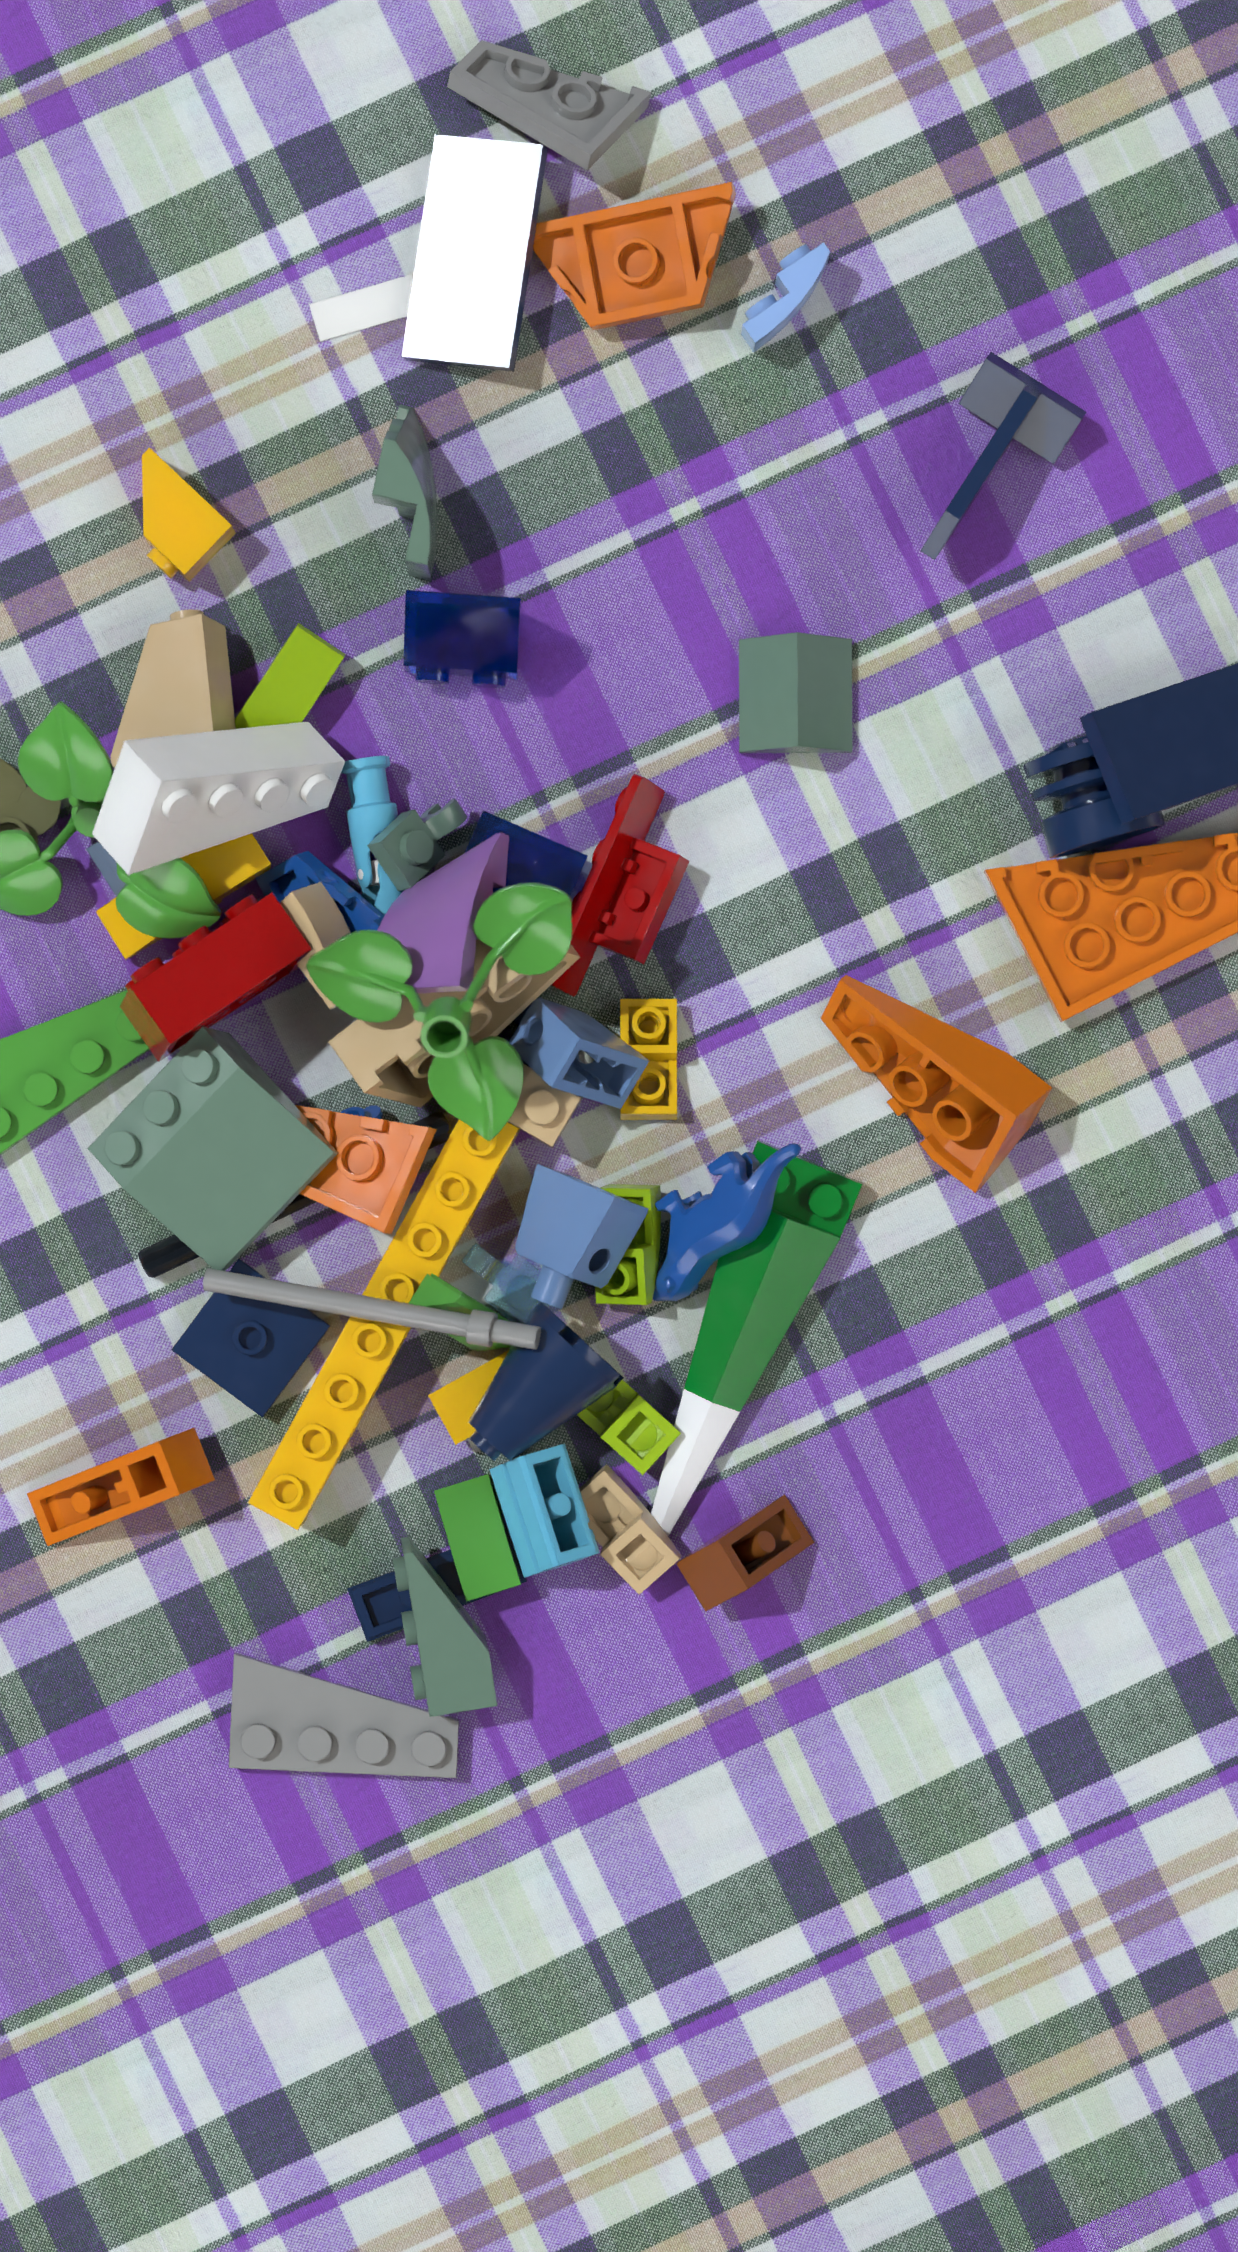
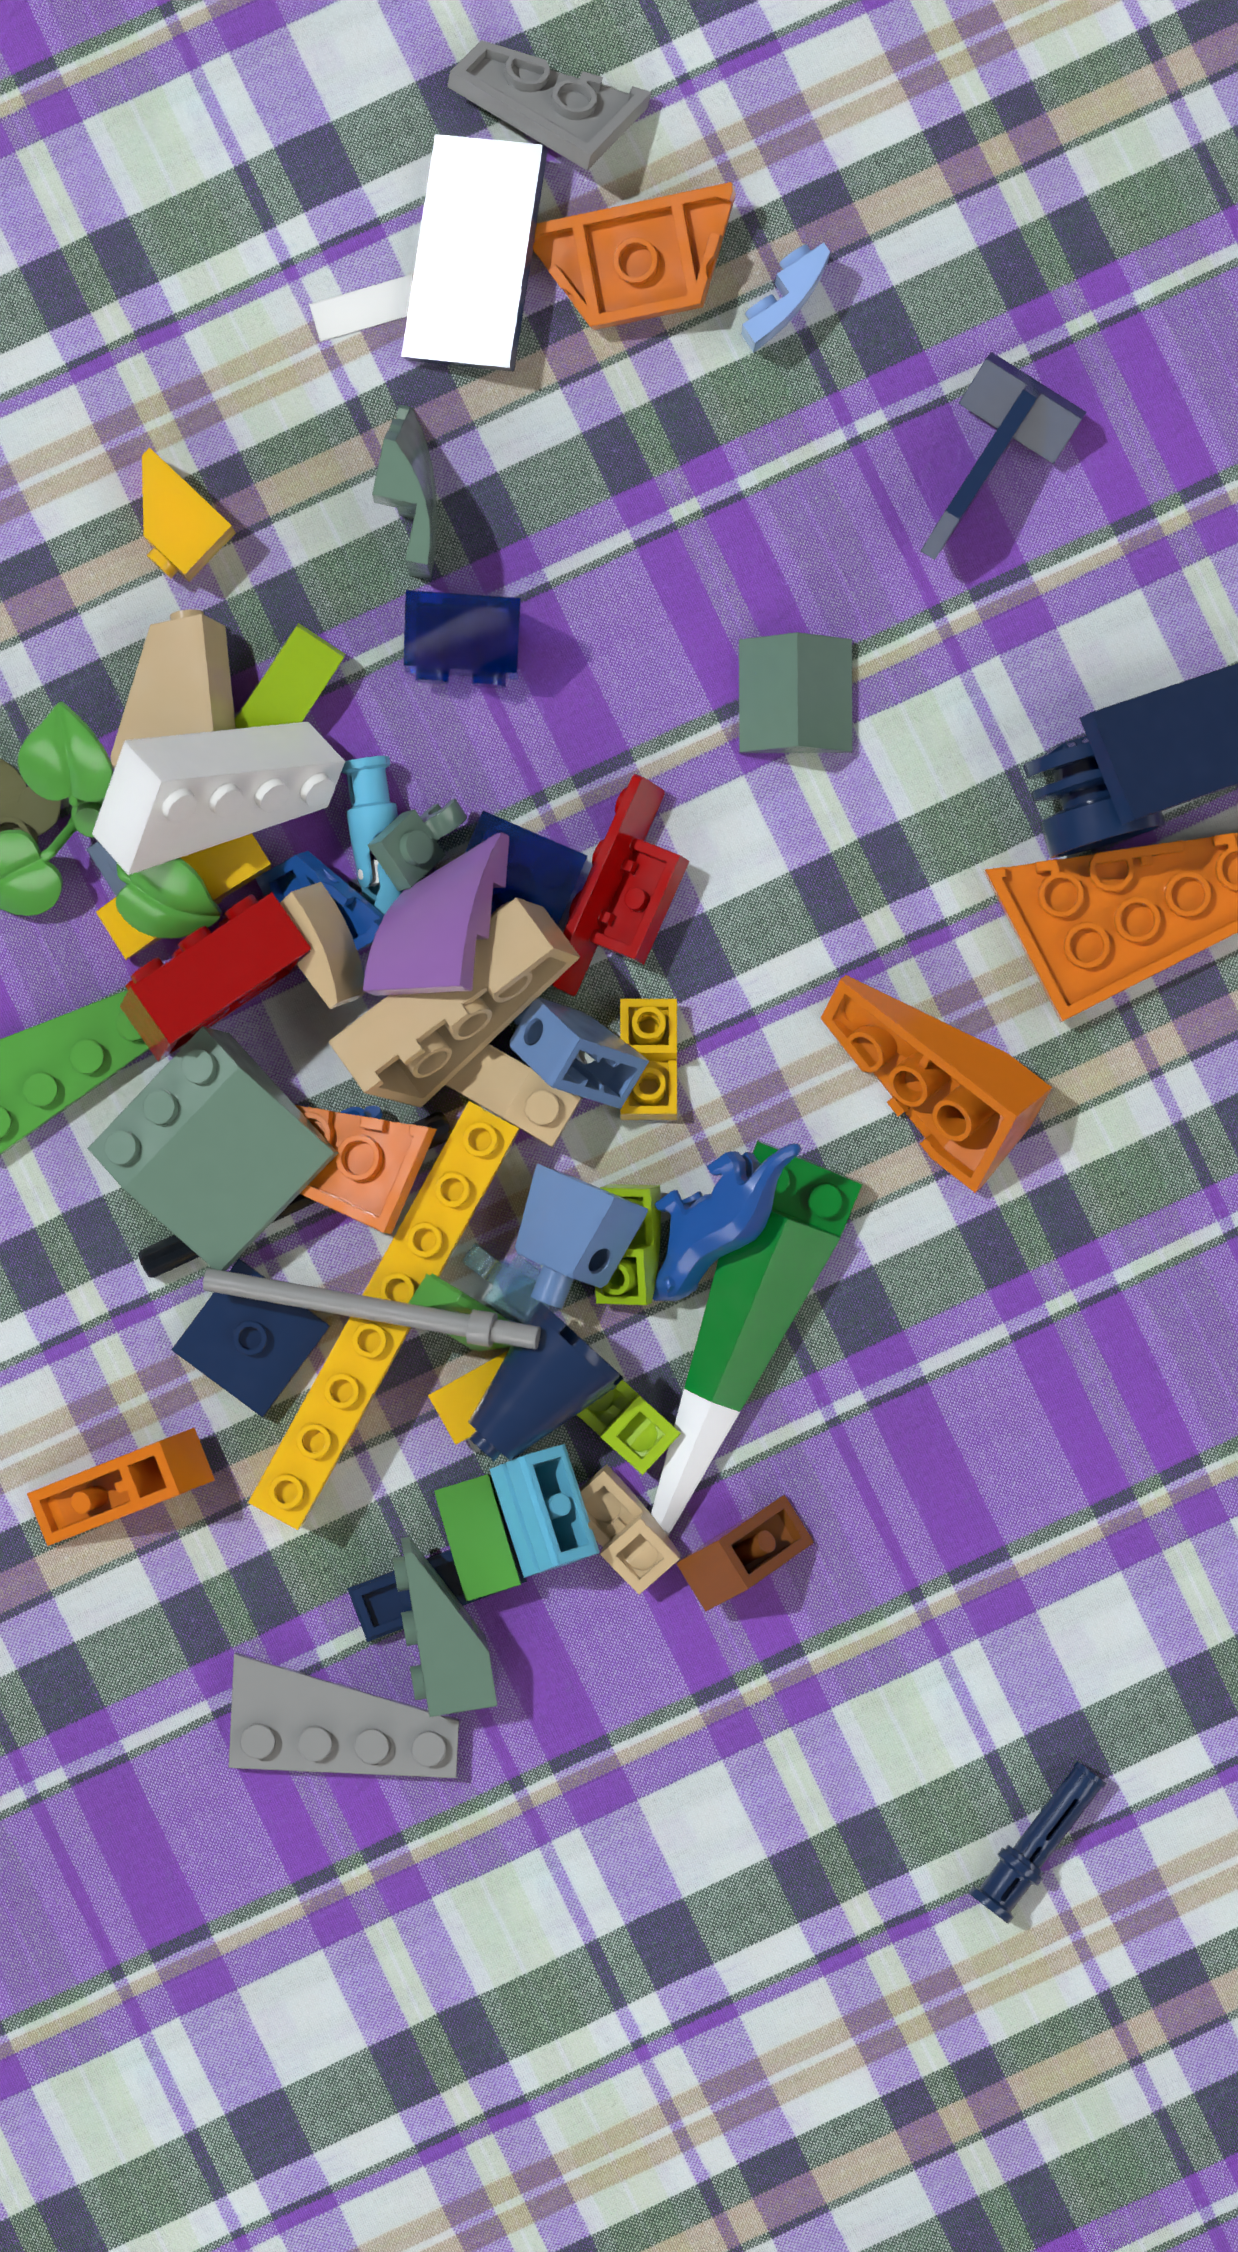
(468, 1079): bright green plant -> none
(1021, 1865): none -> dark blue pin

